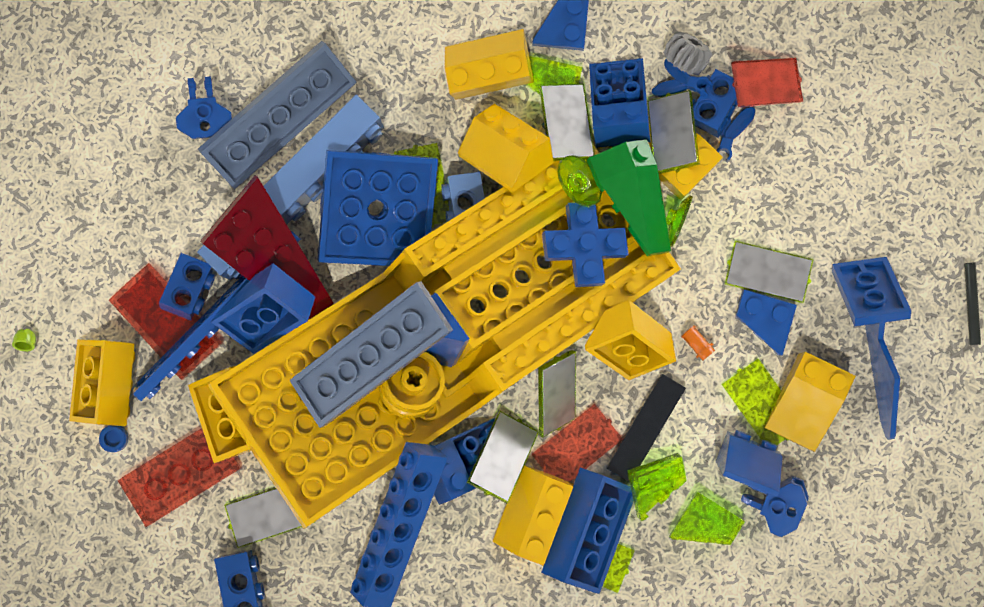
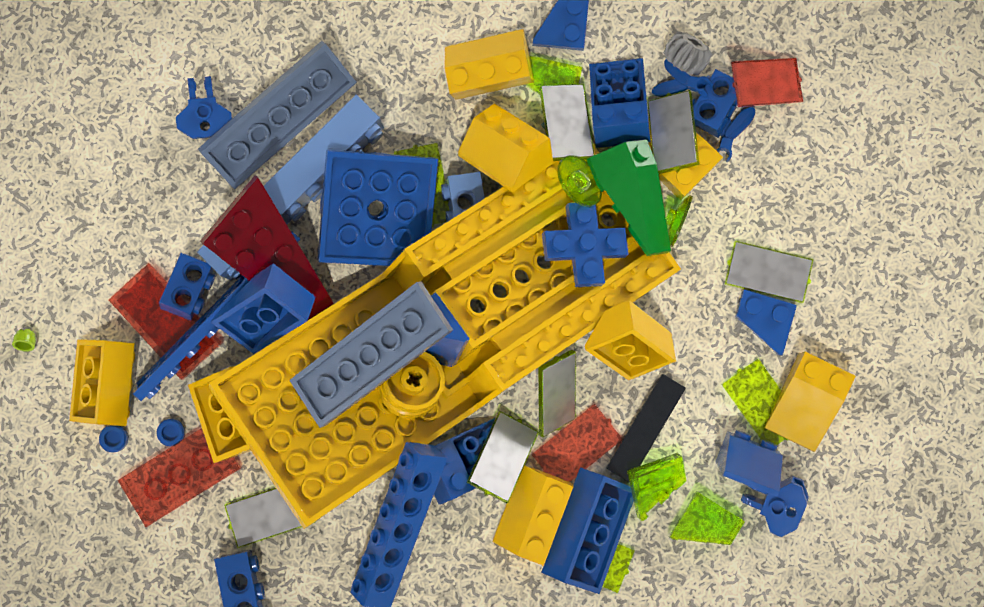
(170, 432): none -> blue tile
(698, 343): orange pin -> none
(872, 299): blue piece -> none
(972, 303): pearl dark grey bar -> none

